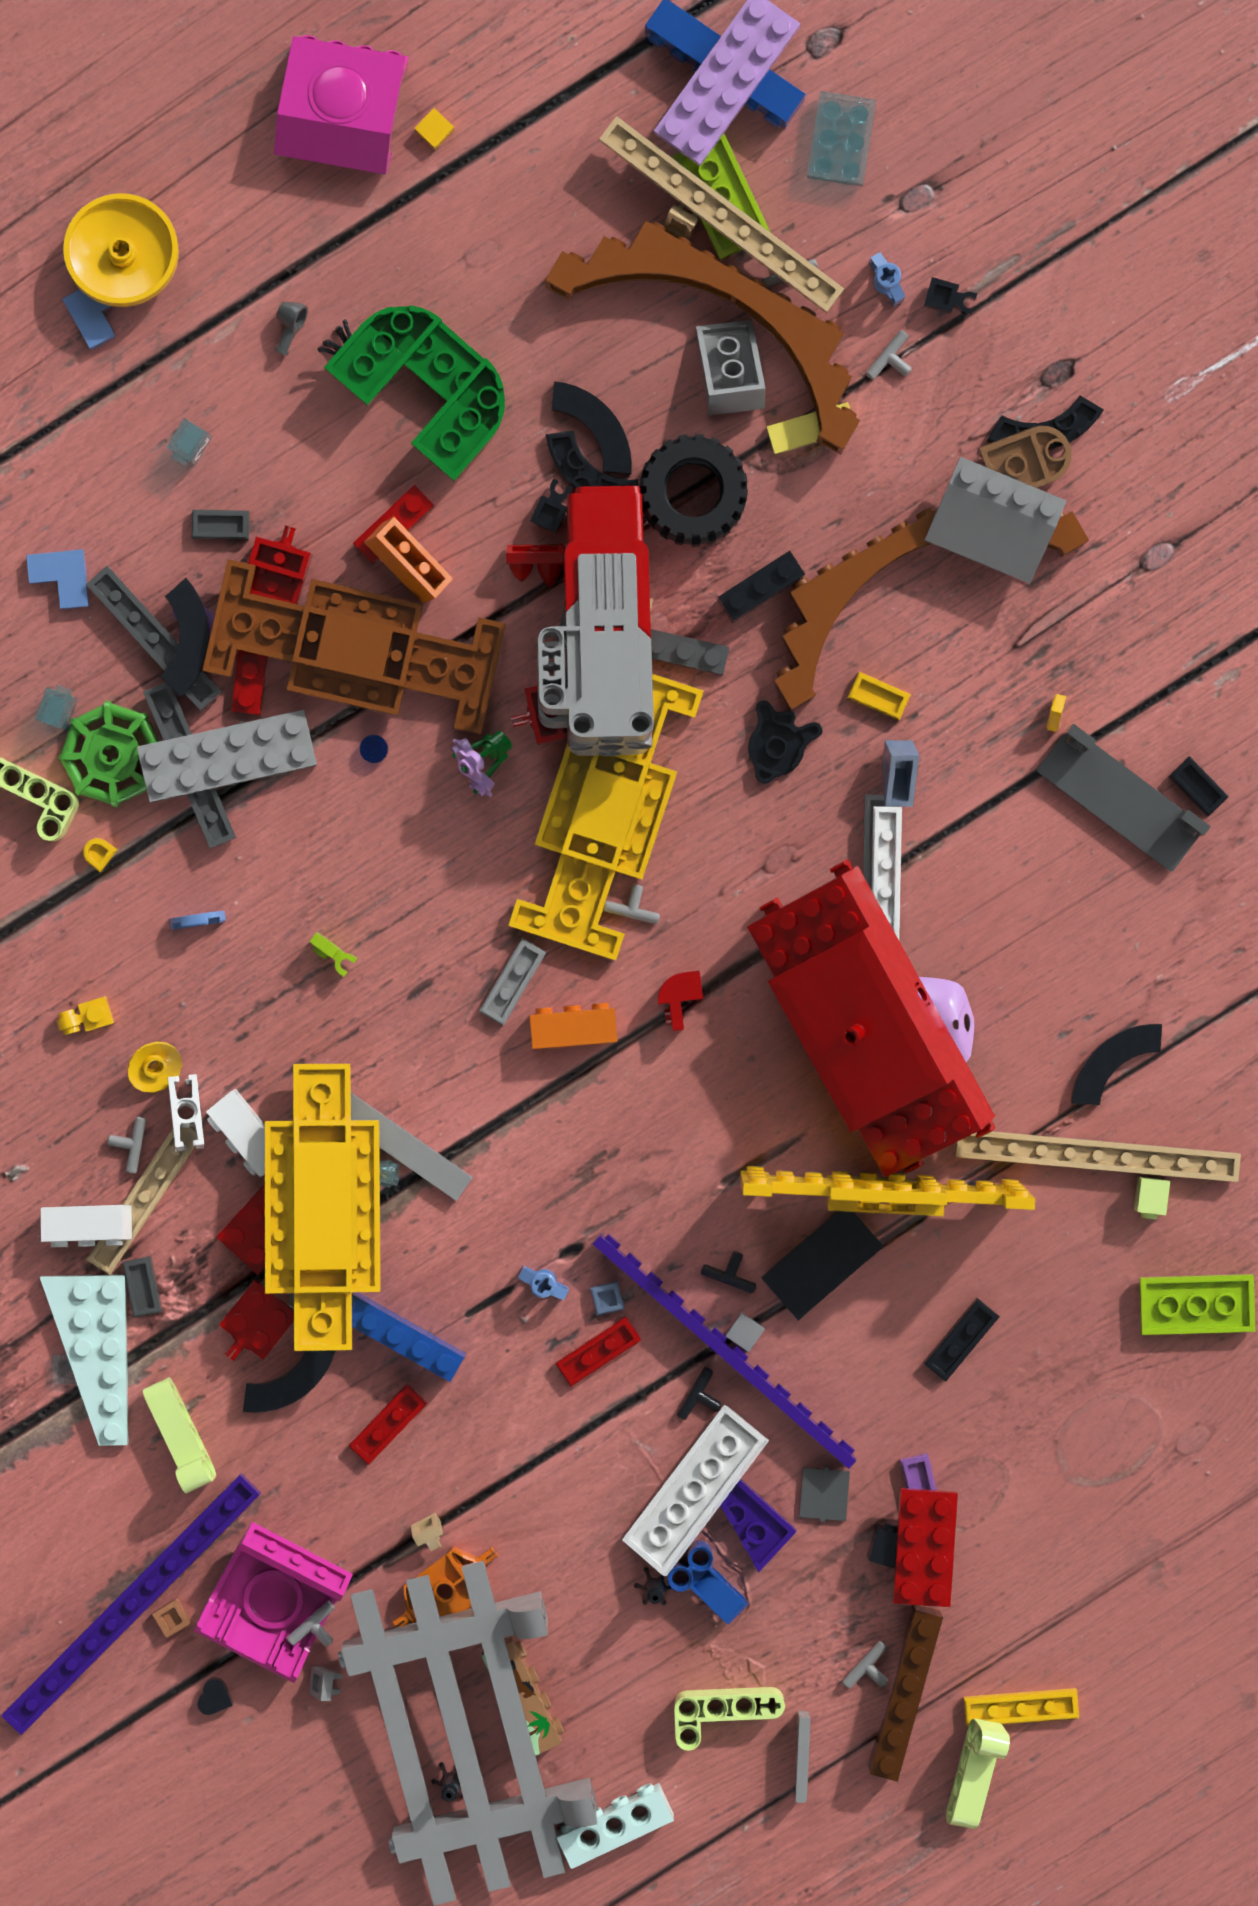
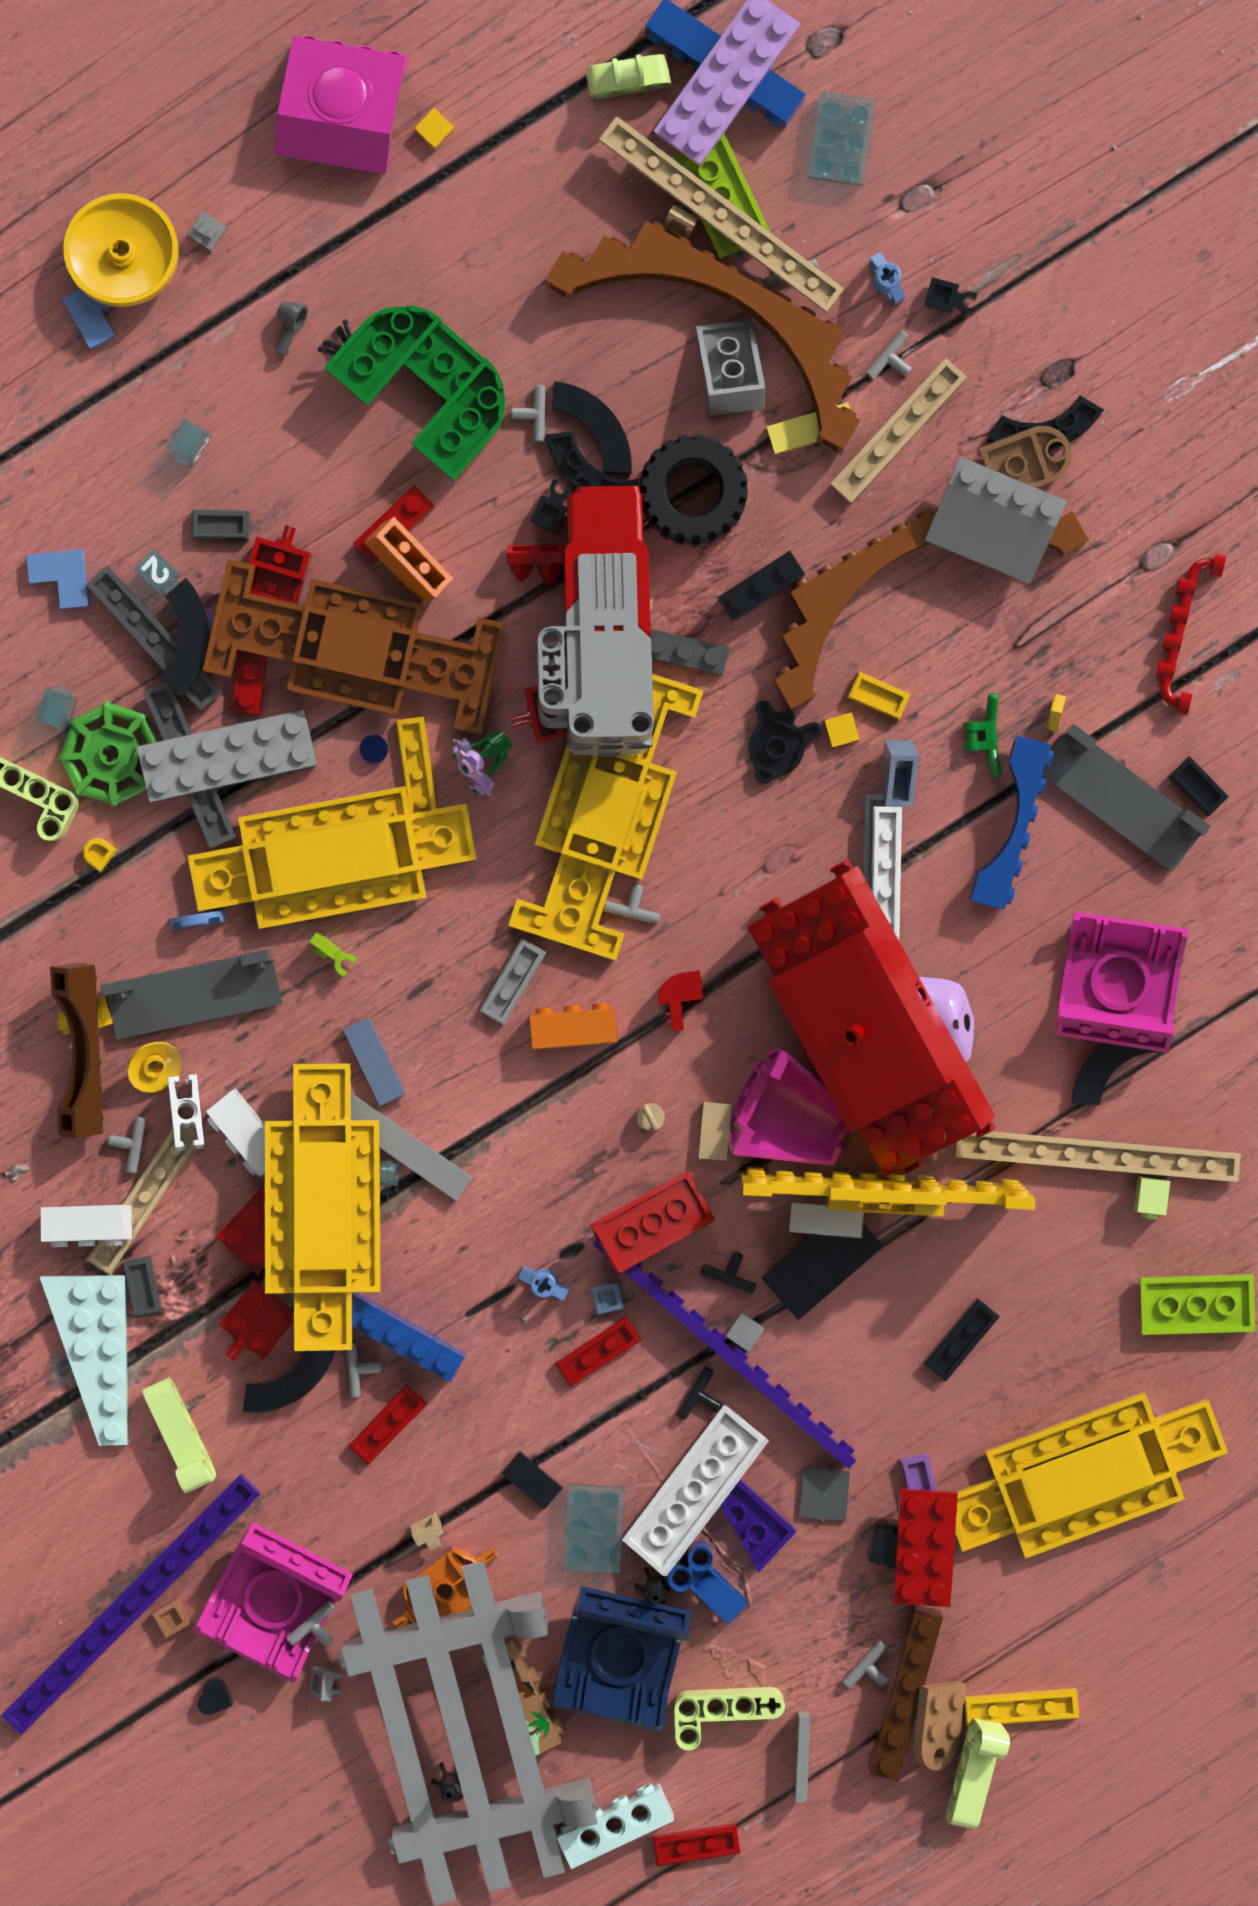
(81, 1104): none -> reddish brown arch
(158, 572): none -> clear light blue brick
(193, 994): none -> dark grey bracket
(207, 231): none -> light grey tile
(329, 847): none -> yellow piece
(355, 1369): none -> light grey piece
(374, 1061): none -> sand blue tile
(416, 764): none -> yellow tile
(532, 1480): none -> black tile
(536, 414): none -> light grey piece
(593, 1528): none -> clear light blue plate
(619, 1658): none -> dark blue panel
(628, 76): none -> yellowish green piece
(650, 1117): none -> tan tile
(652, 1222): none -> red plate
(696, 1844): none -> red tile
(715, 1131): none -> tan tile
(787, 1115): none -> dark pink cone
(820, 1221): none -> white piece
(841, 730): none -> yellow tile
(898, 430): none -> tan plate
(938, 1723): none -> medium nougat plate
(990, 729): none -> green piece
(995, 879): none -> blue arch
(1092, 1485): none -> yellow piece
(1120, 982): none -> dark pink panel
(1179, 616): none -> red bar

